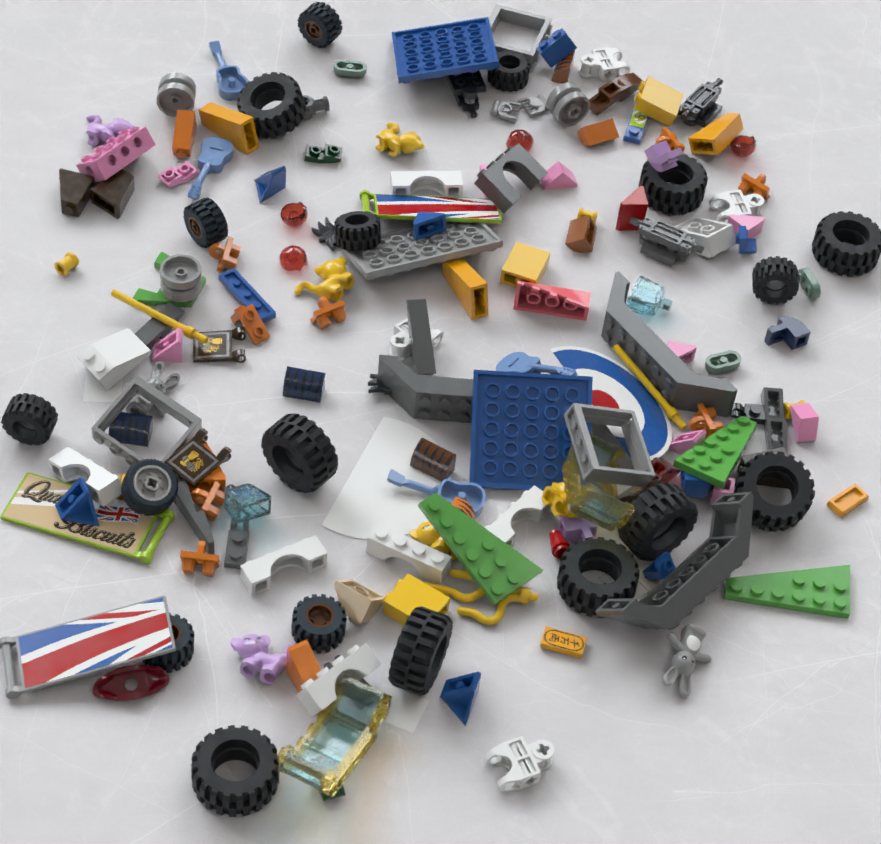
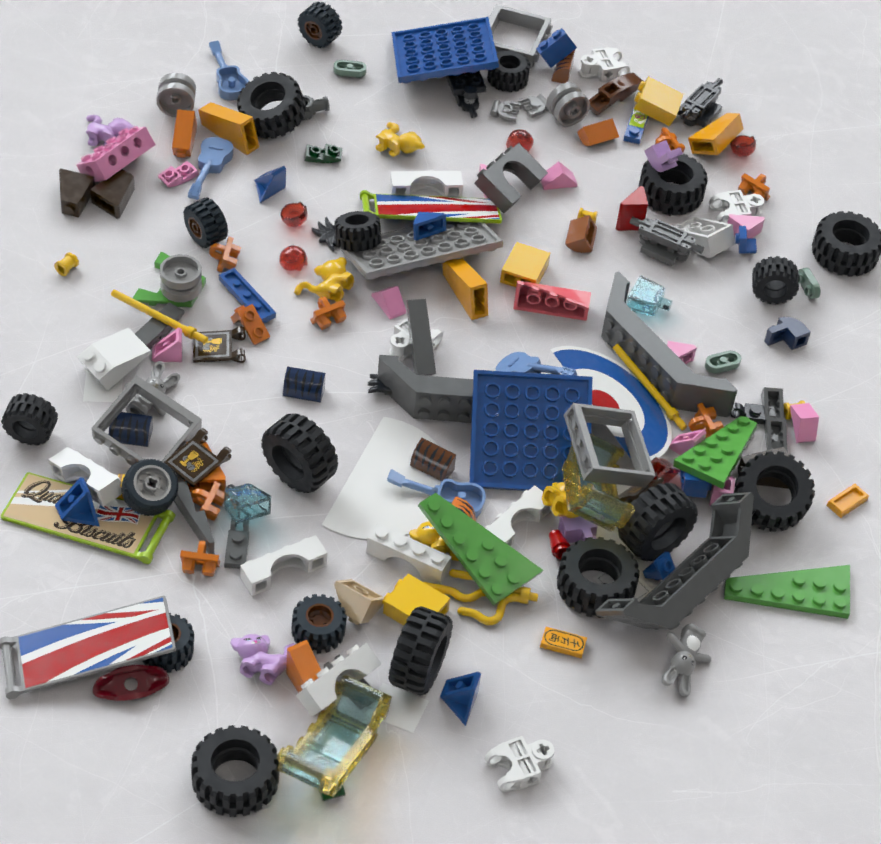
(390, 301): none -> bright pink slope

